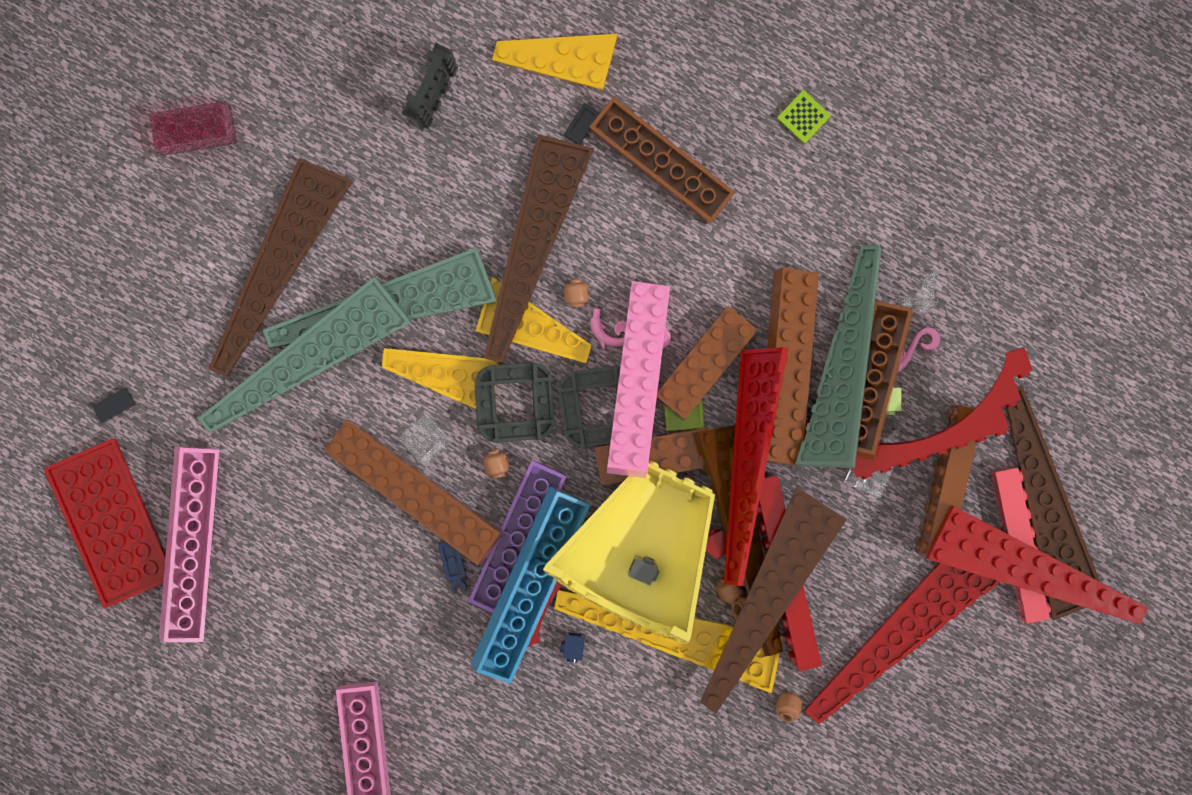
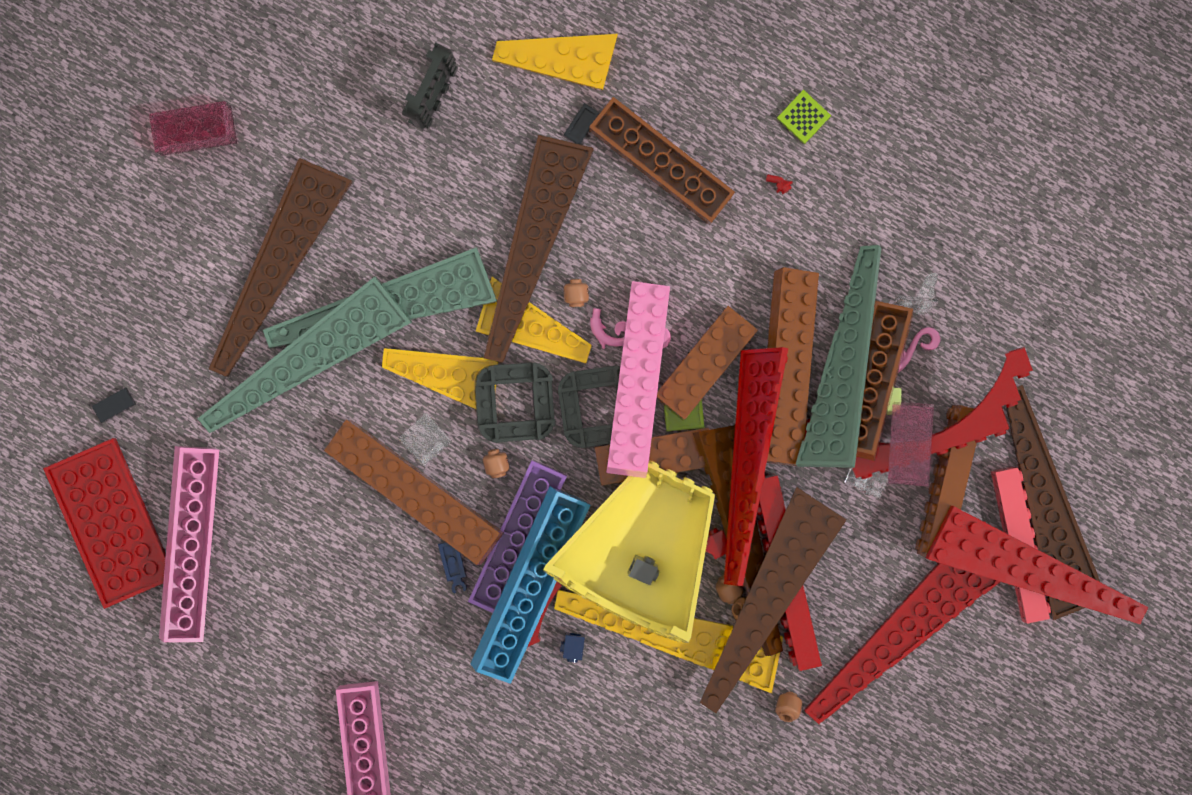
(782, 185): none -> red plate
(911, 444): none -> clear pink brick

